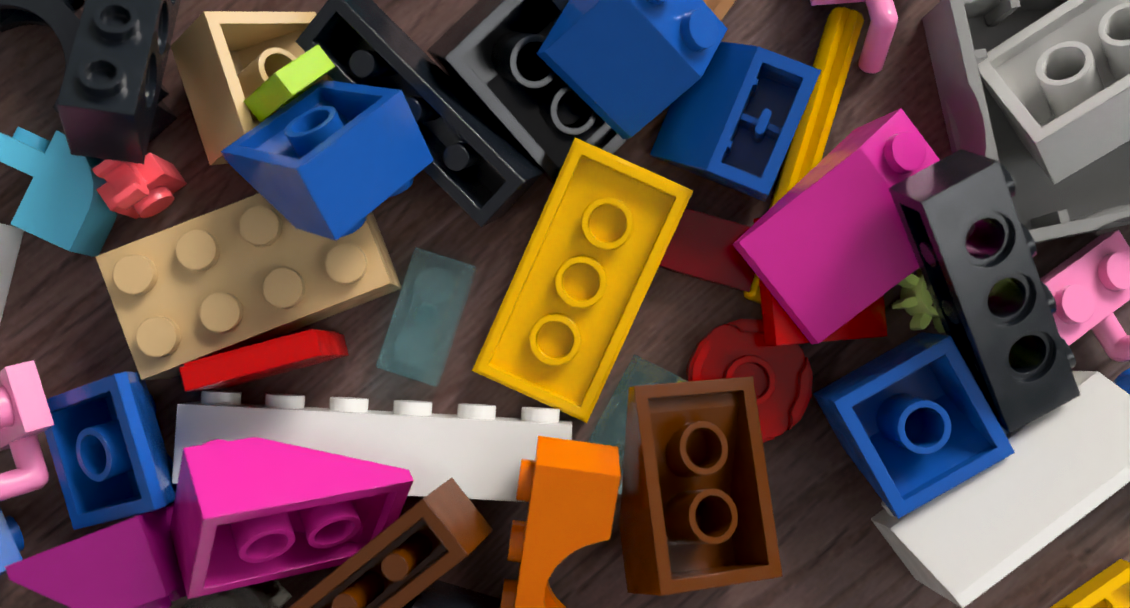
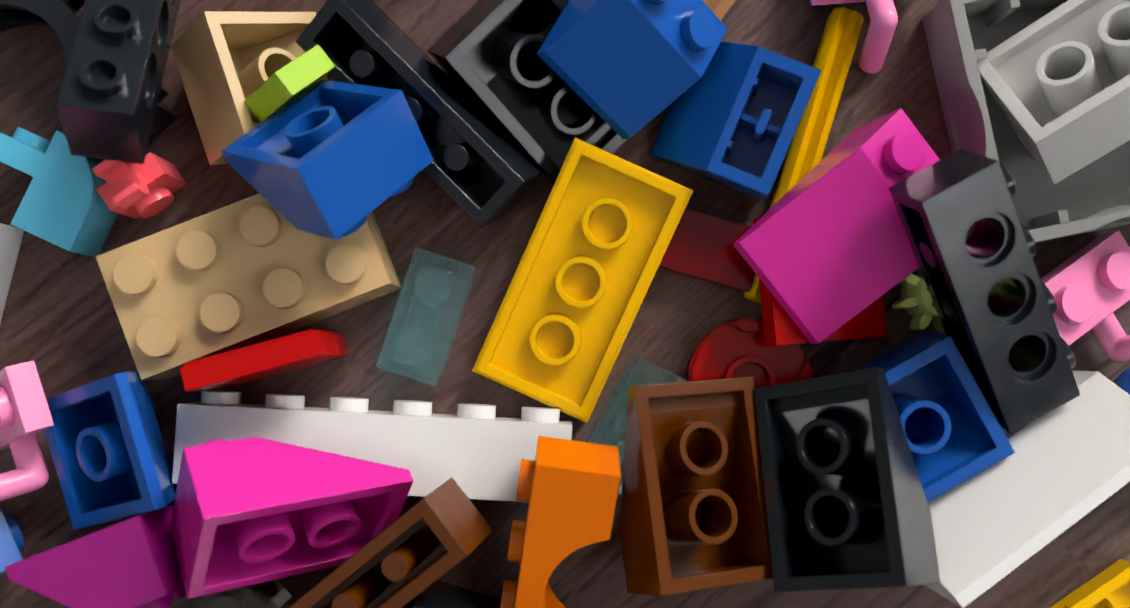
(842, 486): none -> black slope

